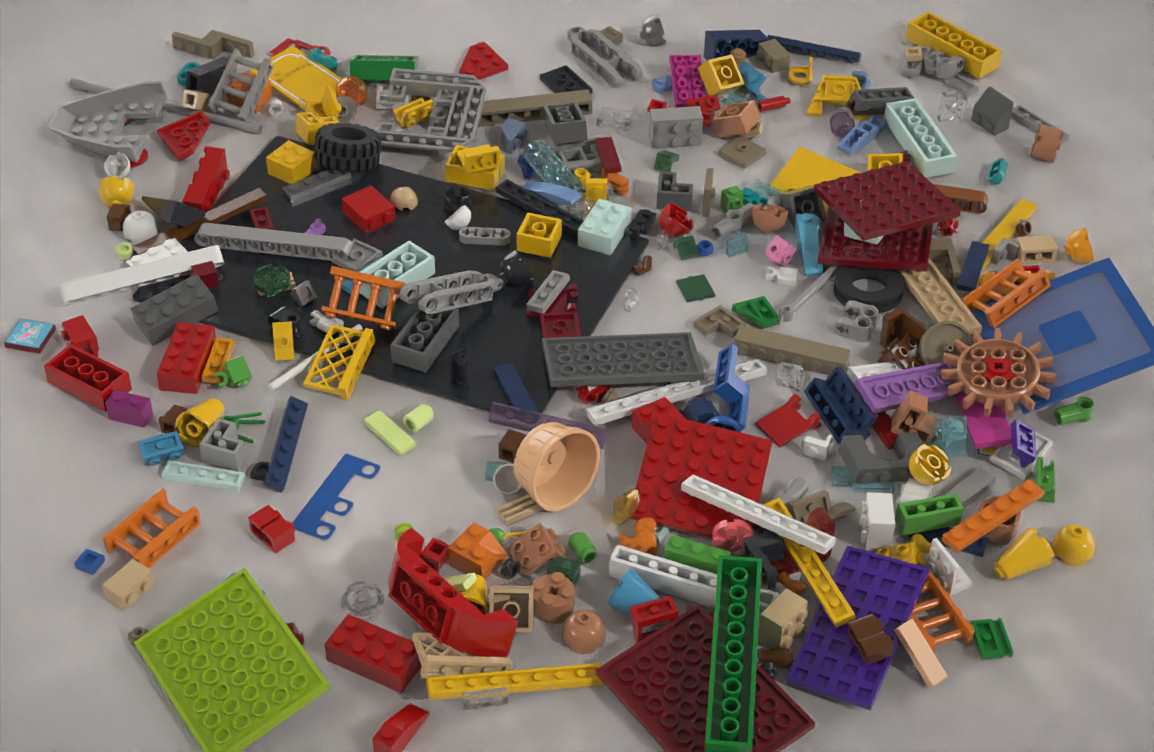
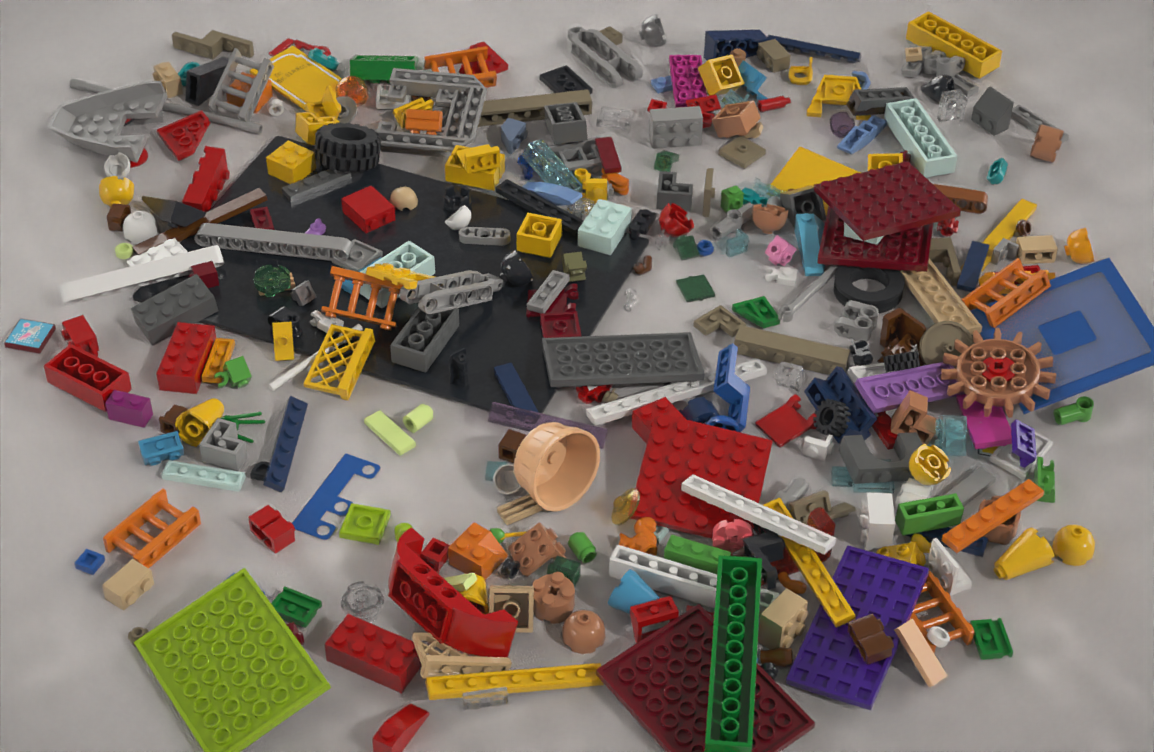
(170, 79): none -> tan brick
(195, 99): tan brick -> none
(296, 606): none -> green plate
(365, 524): none -> lime tile
(397, 276): none -> yellow wing
(424, 121): none -> orange brick
(449, 59): none -> orange fence
(574, 266): none -> olive brick
(824, 414): none -> black tyre
(860, 353): none -> black hinge
(901, 361): none -> black tyre
(938, 85): none -> black piece
(938, 636): none -> white tile

